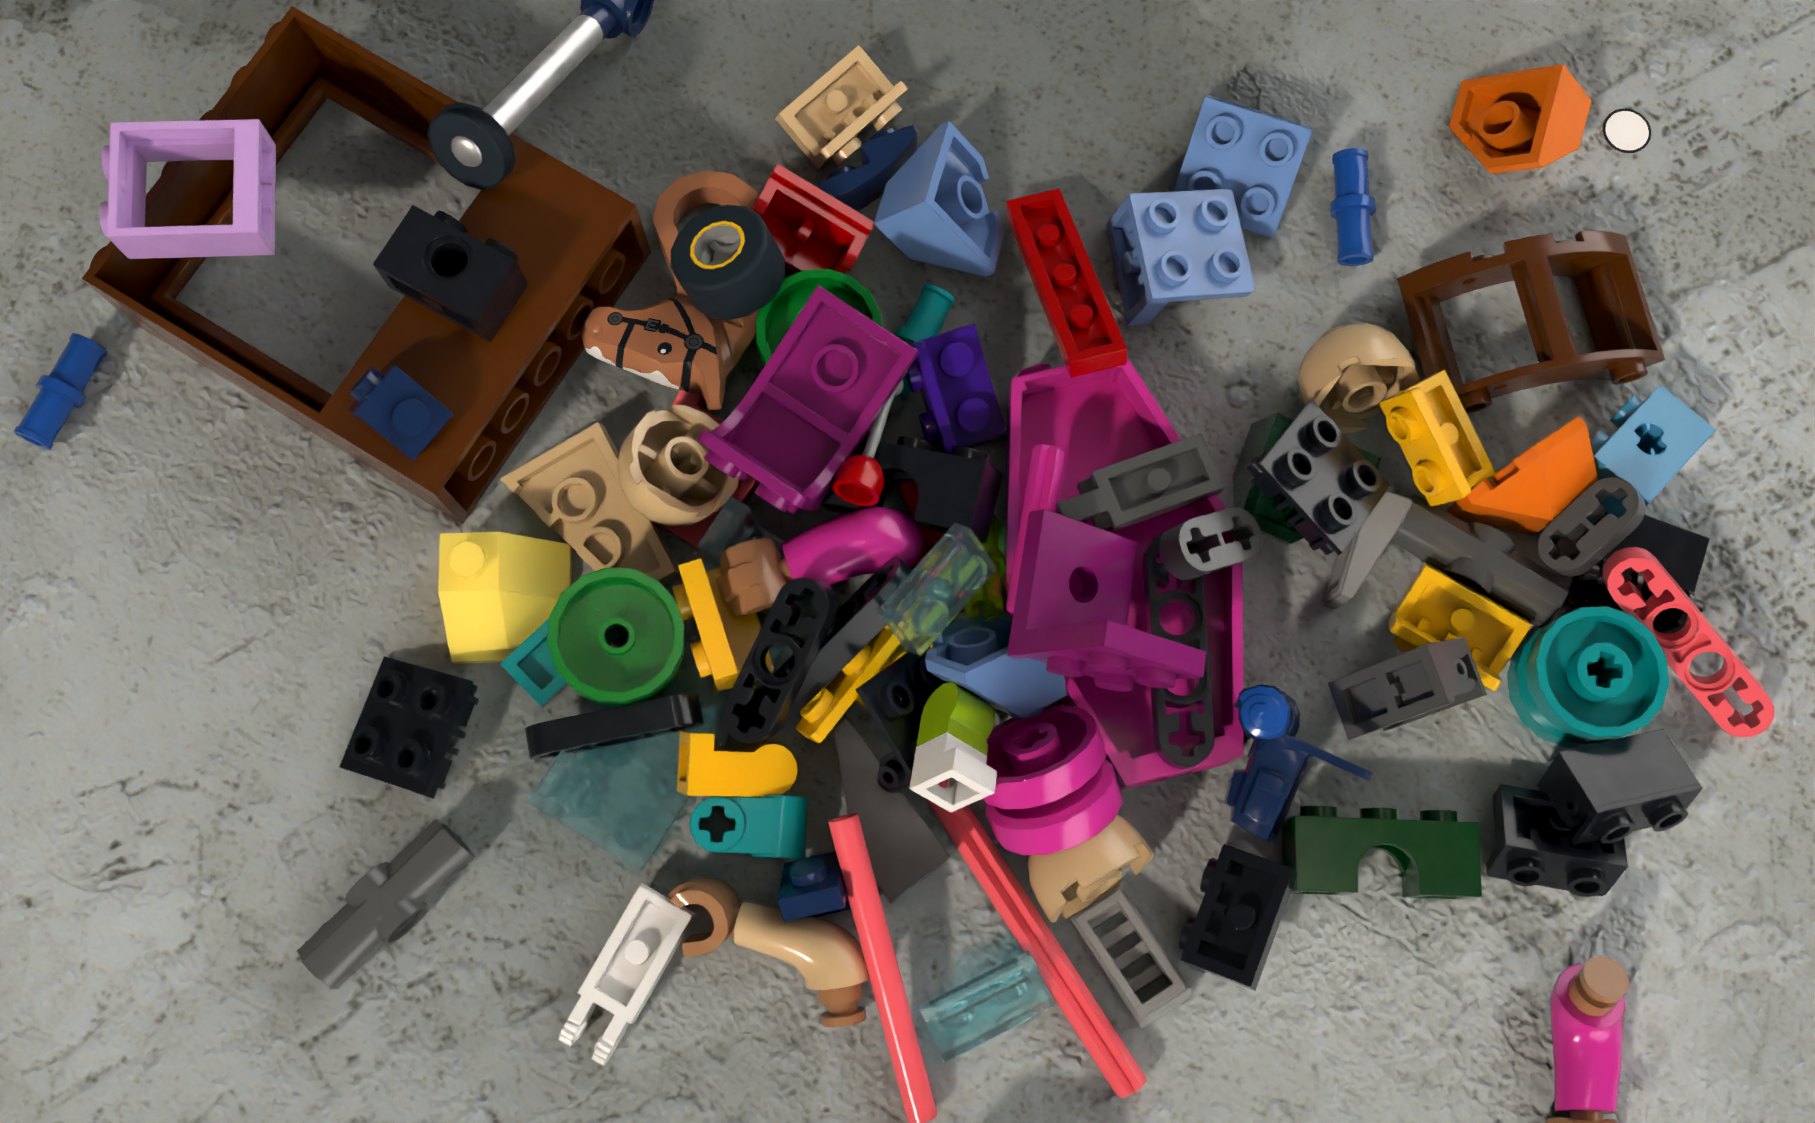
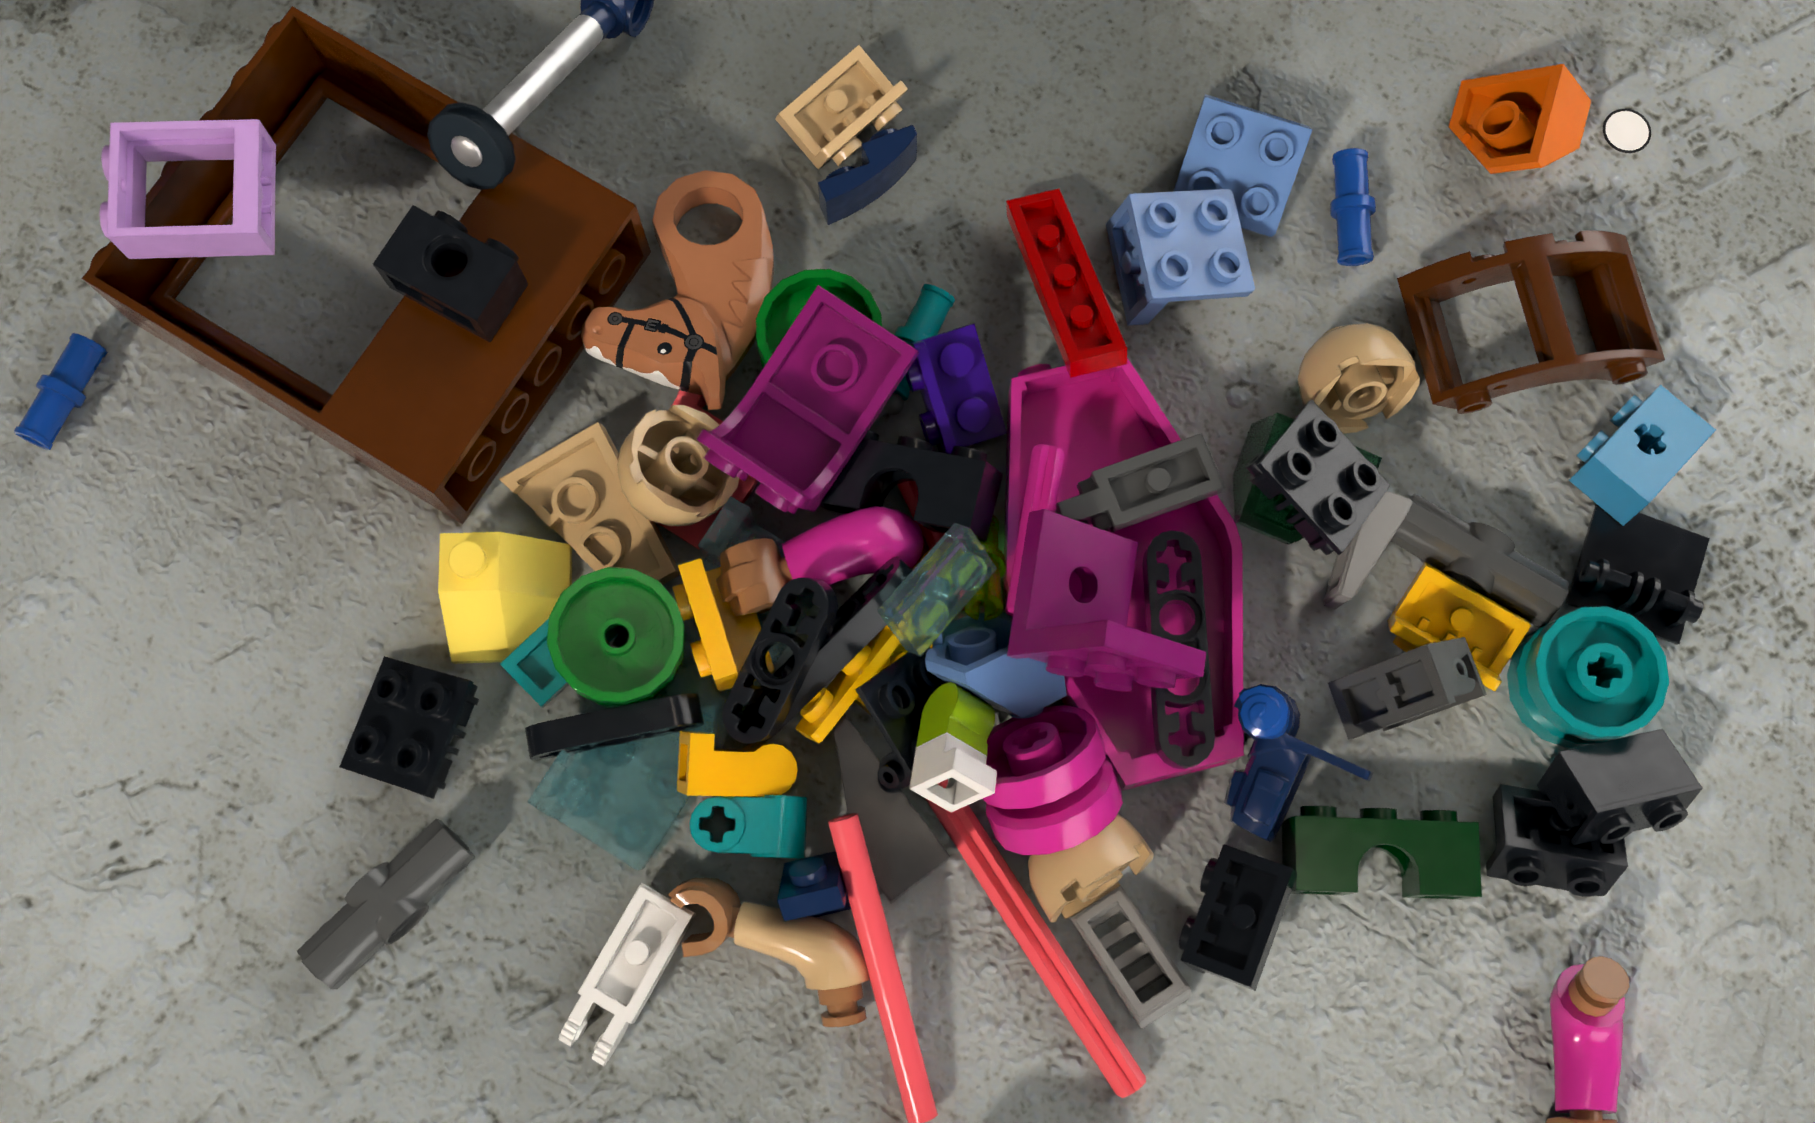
(398, 409): dark blue bracket -> none
(728, 262): black wheel -> none
(810, 224): red hinge -> none
(861, 476): red hinge -> none
(939, 208): medium blue slope -> none
(986, 1006): clear light blue plate -> none
(1207, 533): dark grey beam -> none
(1437, 439): yellow bracket -> none
(1535, 485): orange slope -> none
(1601, 537): dark grey beam -> none
(1693, 639): coral beam -> none

